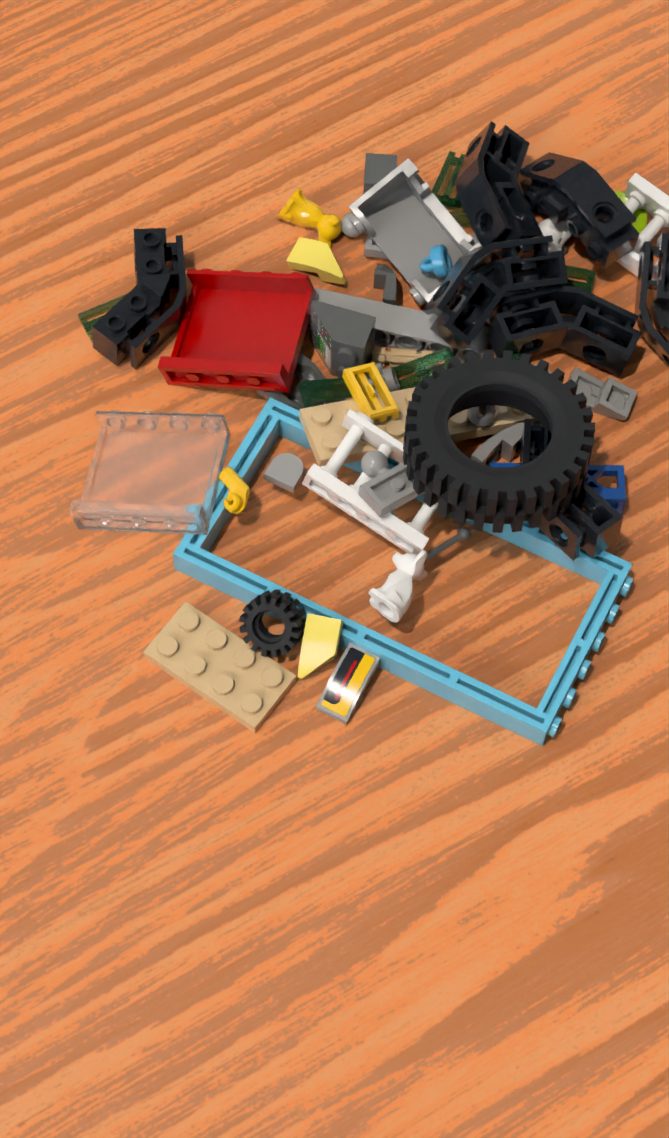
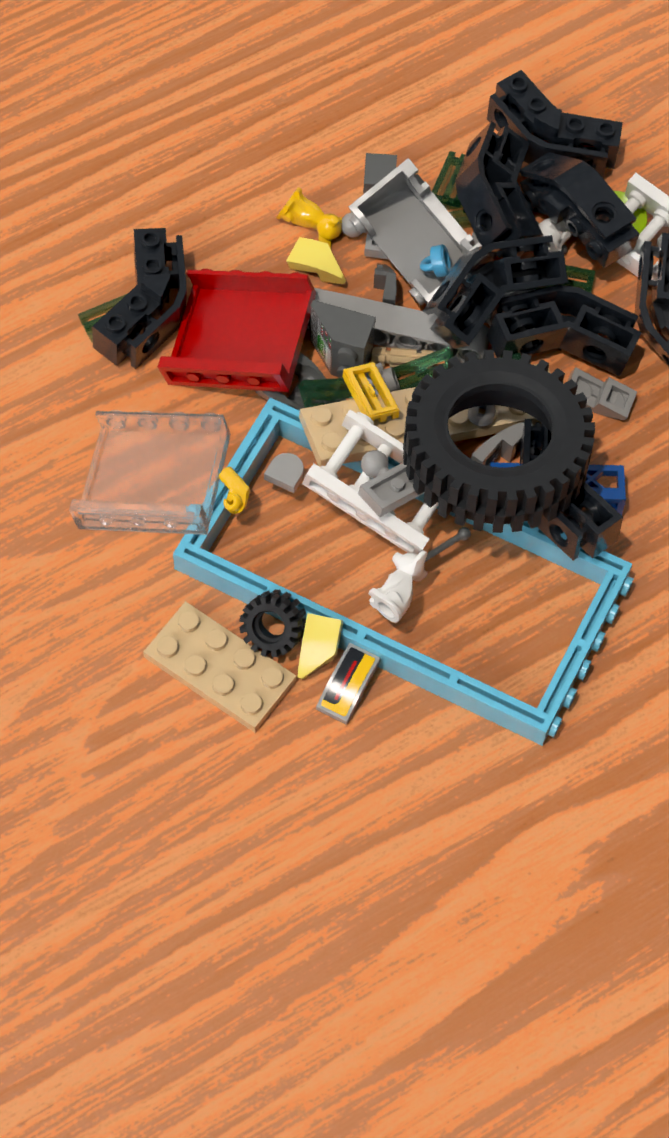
(535, 118): none -> black brick

